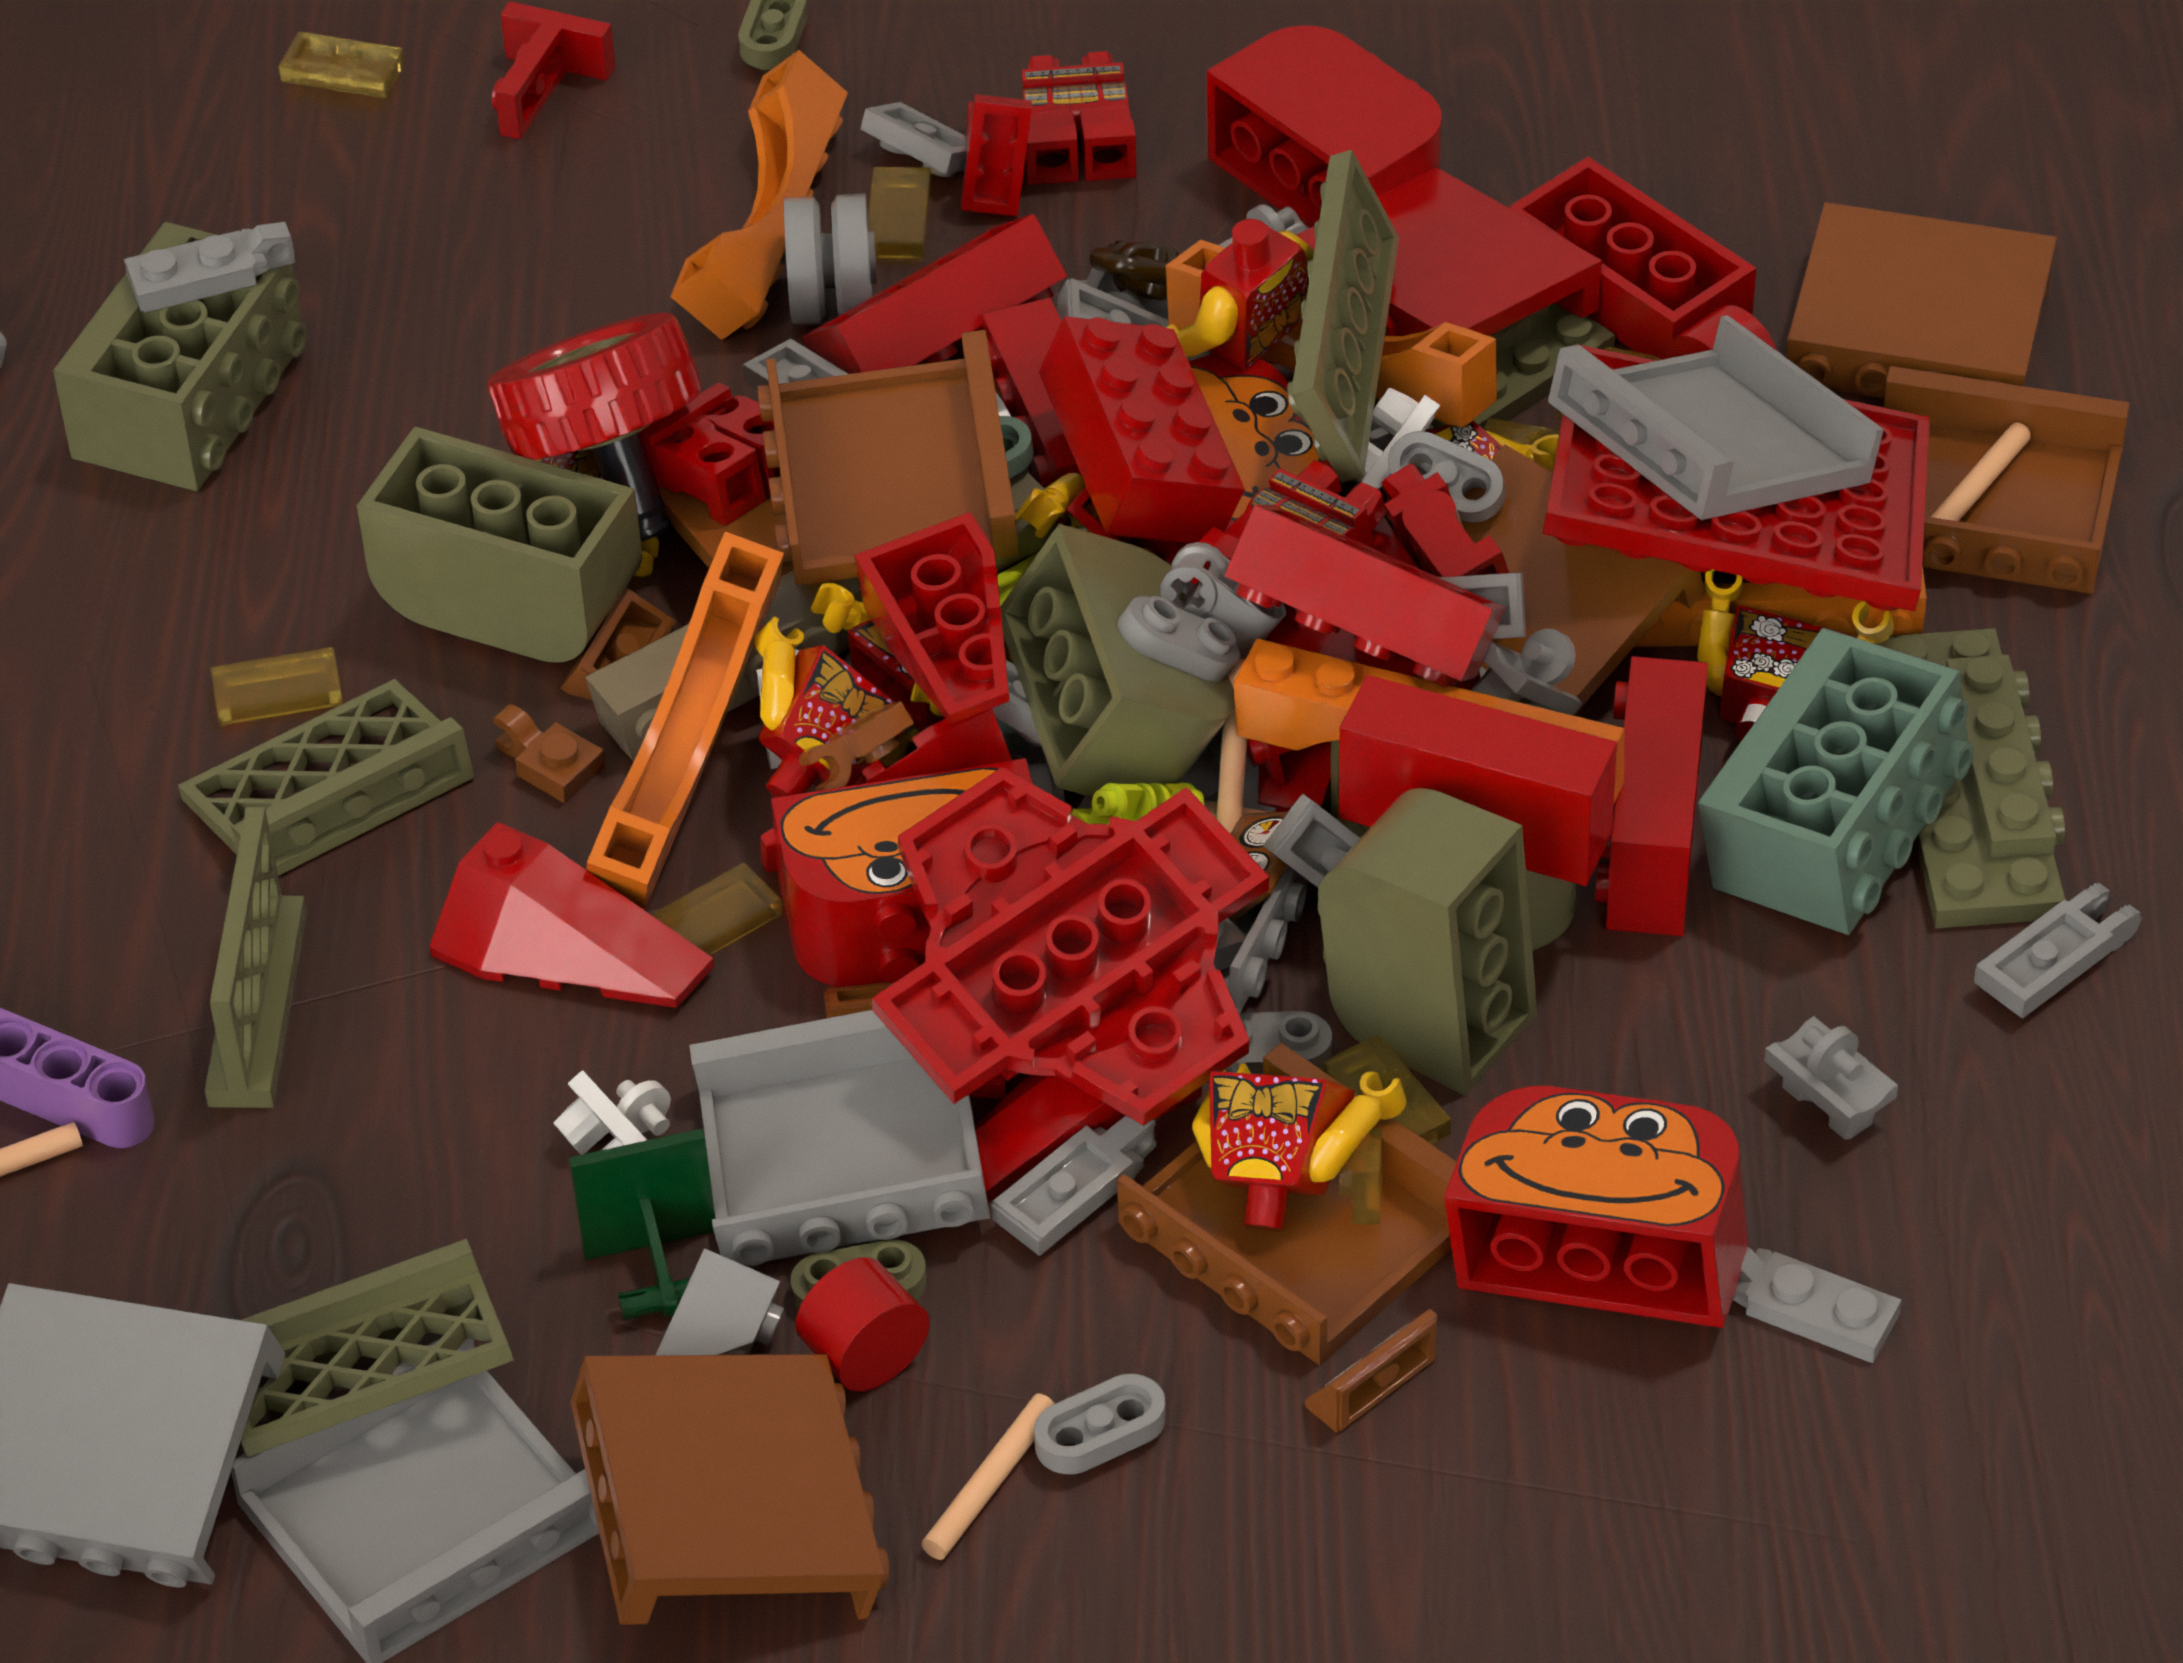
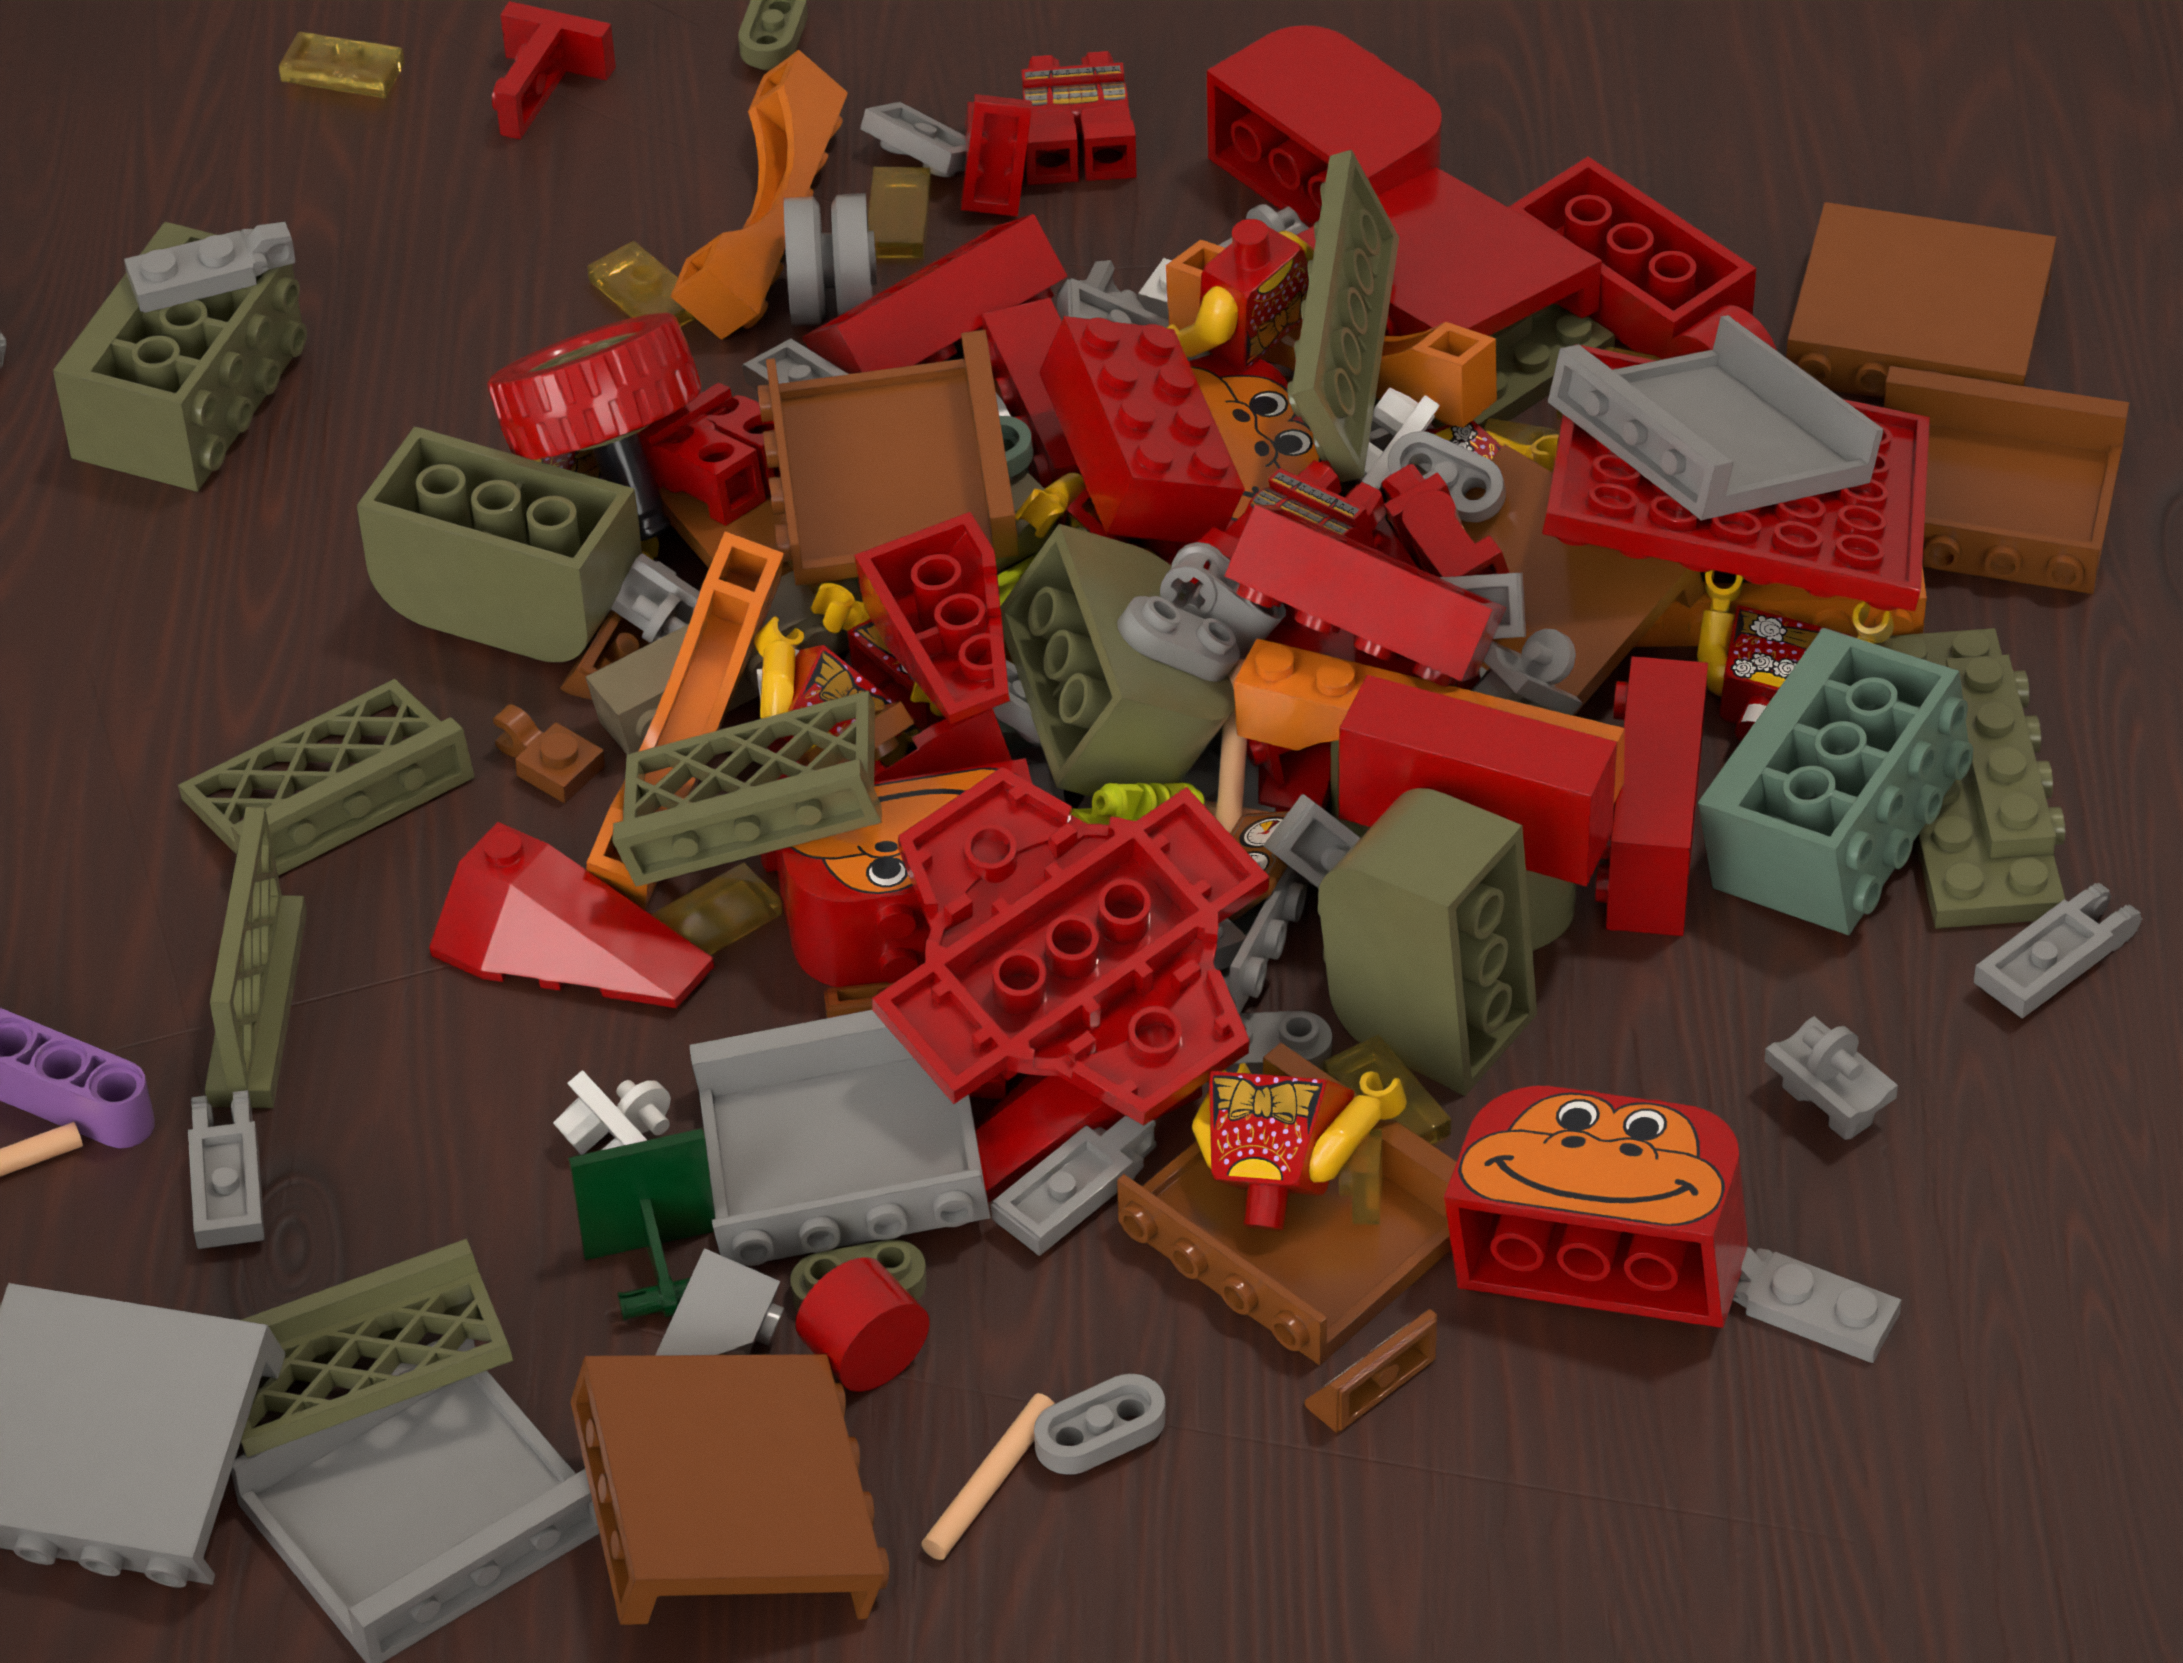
(225, 1175): none -> light grey hinge
(276, 686): clear yellow tile -> none
(637, 282): none -> clear yellow plate
(655, 599): none -> light grey hips
(753, 814): none -> olive fence
(1136, 266): dark brown piece -> none
(1984, 473): light nougat bar -> none

